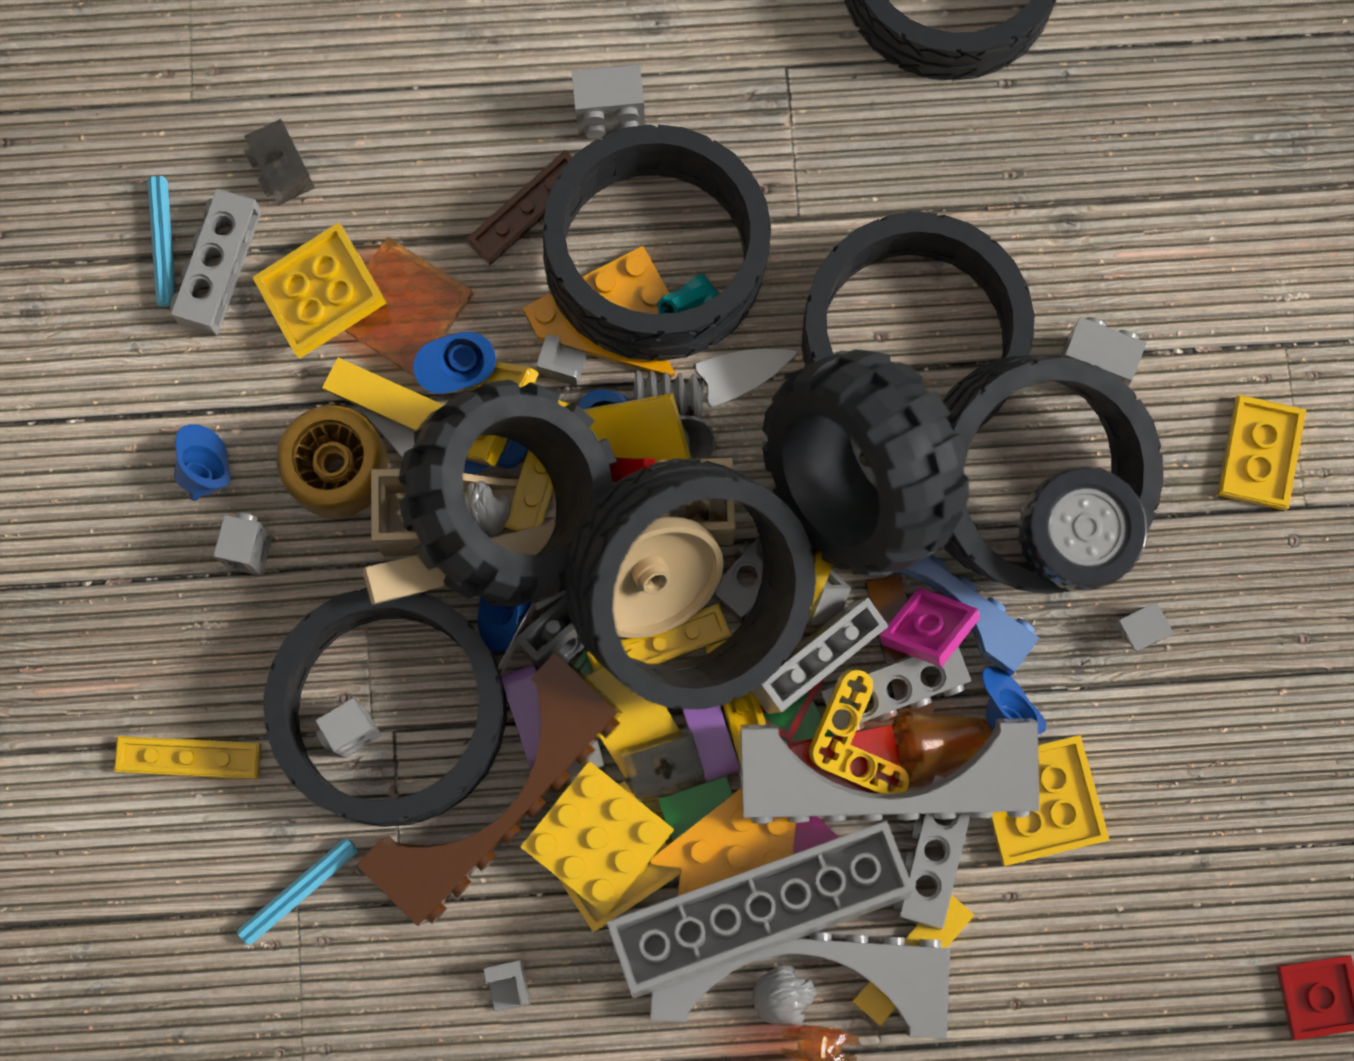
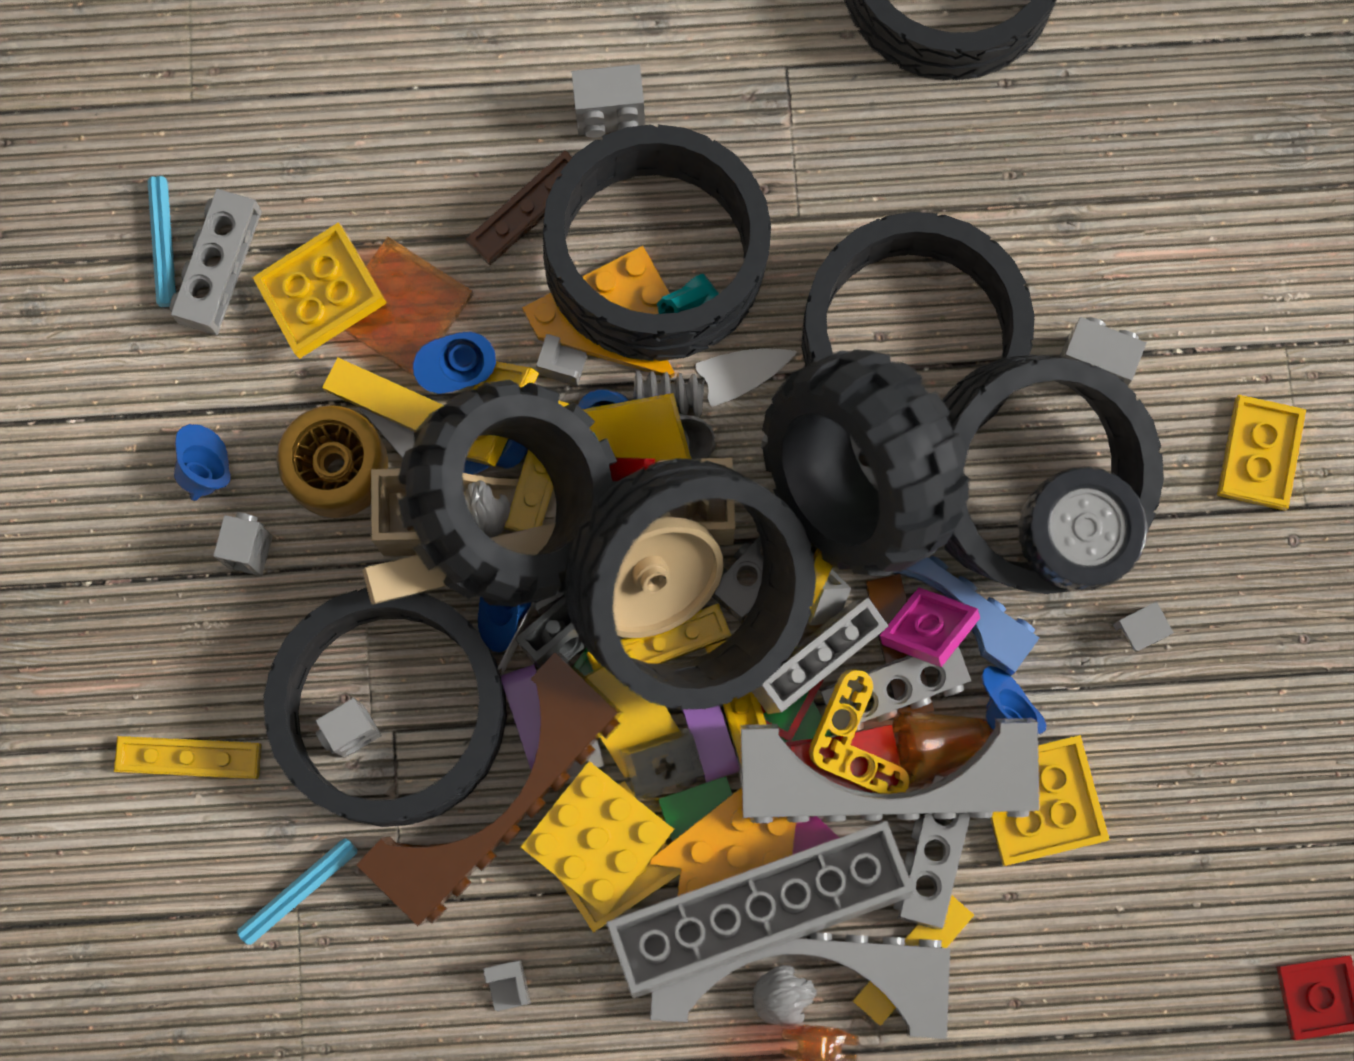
(275, 144): clear smoke brick -> none

